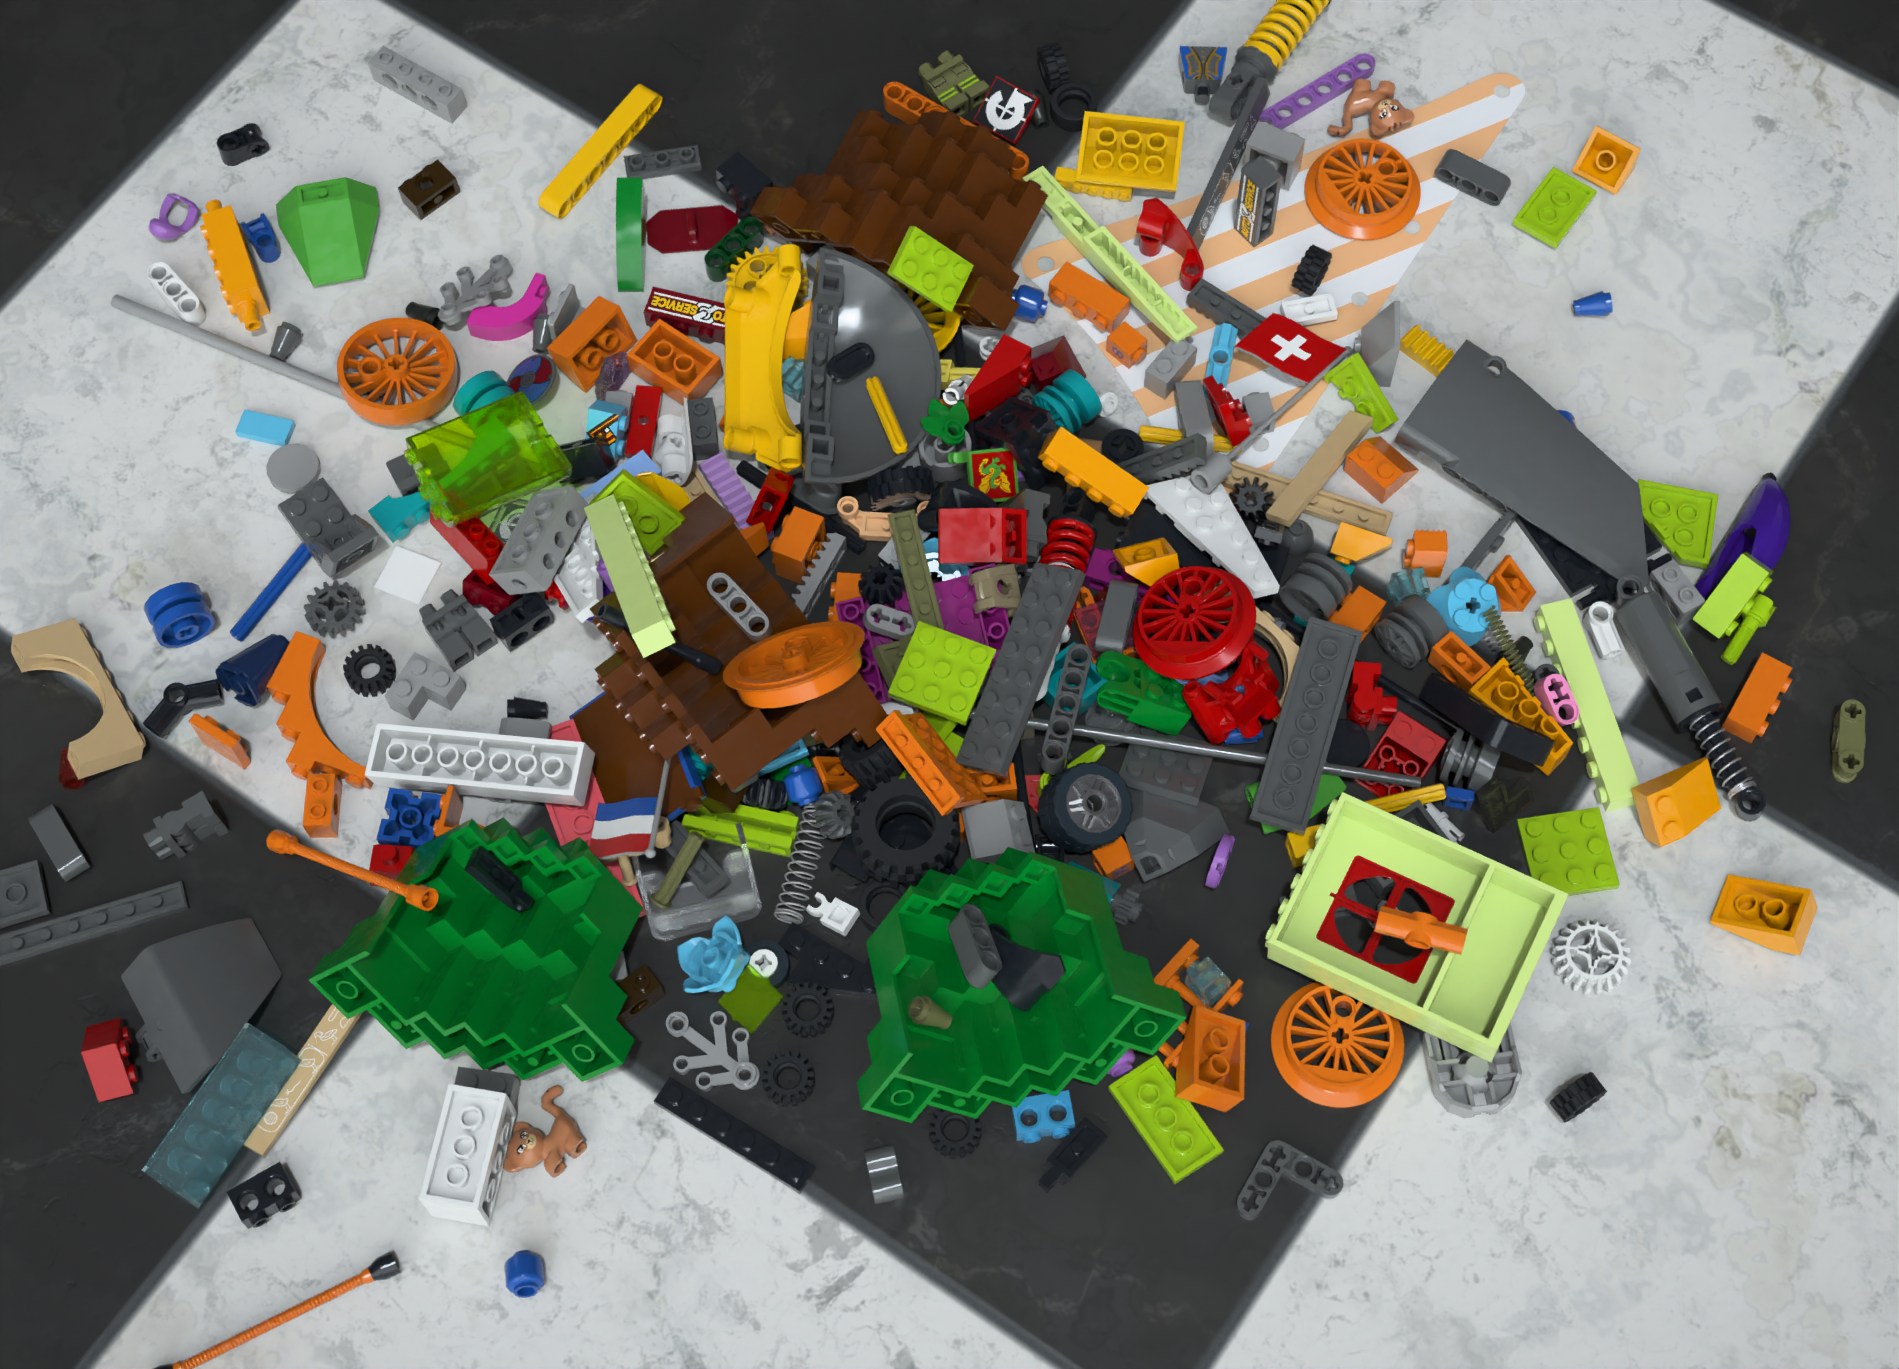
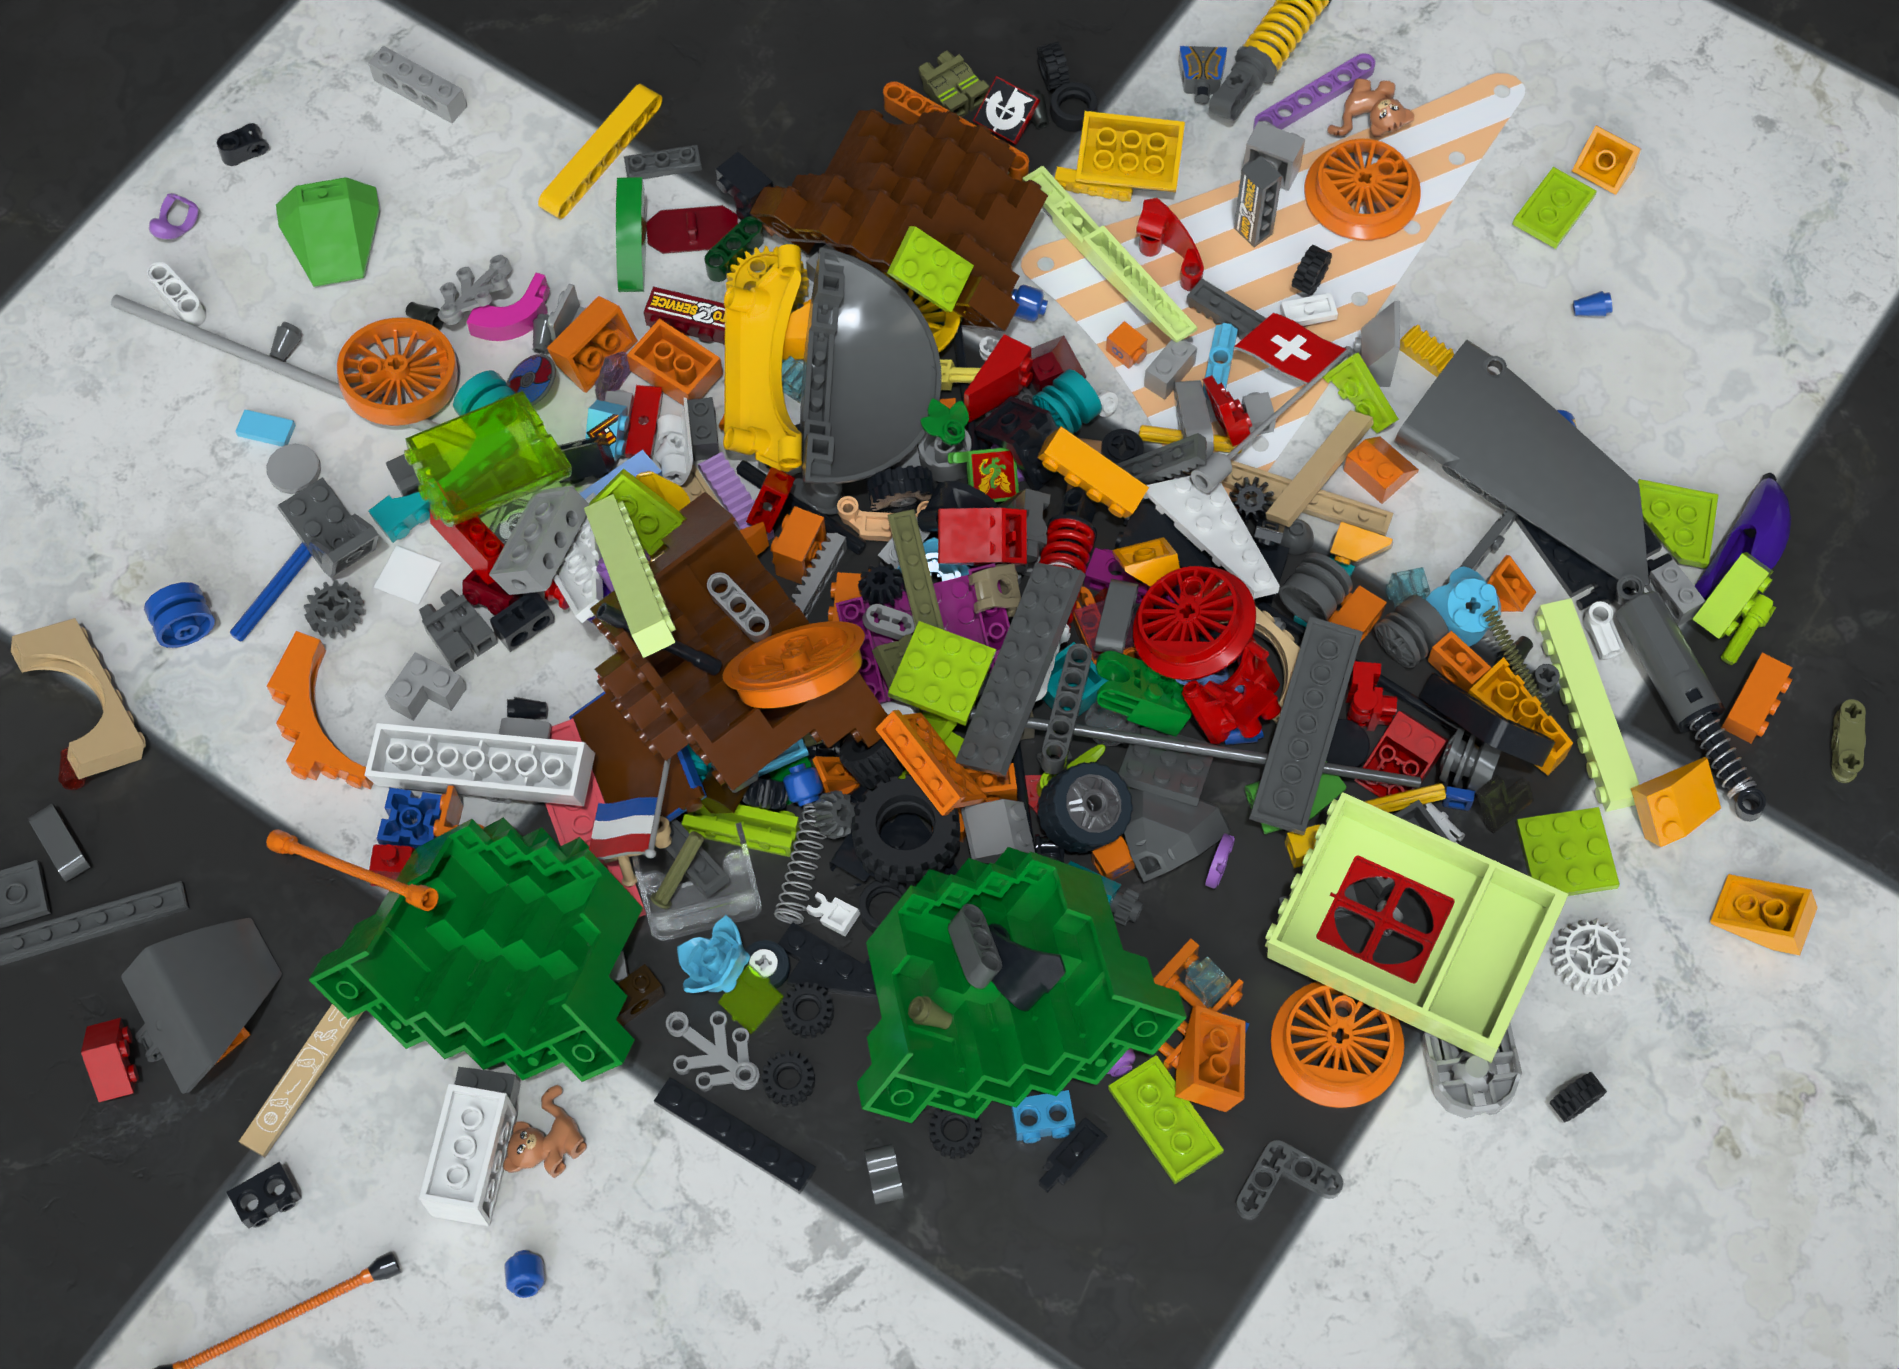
(169, 711): black piece -> none
(185, 828): dark grey hips -> none
(221, 1115): clear light blue slope -> none
(223, 742): orange tile -> none
(233, 264): light orange brick -> none
(252, 669): dark blue cone -> none
(262, 238): blue piece -> none
(322, 805): orange brick -> none
(364, 657): black tyre -> none
(441, 188): dark brown brick -> none
(498, 880): black hinge -> none
(850, 362): black tile -> none
(886, 415): yellow axle -> none
(957, 388): white pin -> none
(1088, 298): orange brick -> none
(1228, 161): dark grey tile -> none
(1421, 930): orange piece -> none
(1426, 551): orange brick -> none
(1472, 177): dark grey beam -> none
(1561, 691): bright pink beam -> none

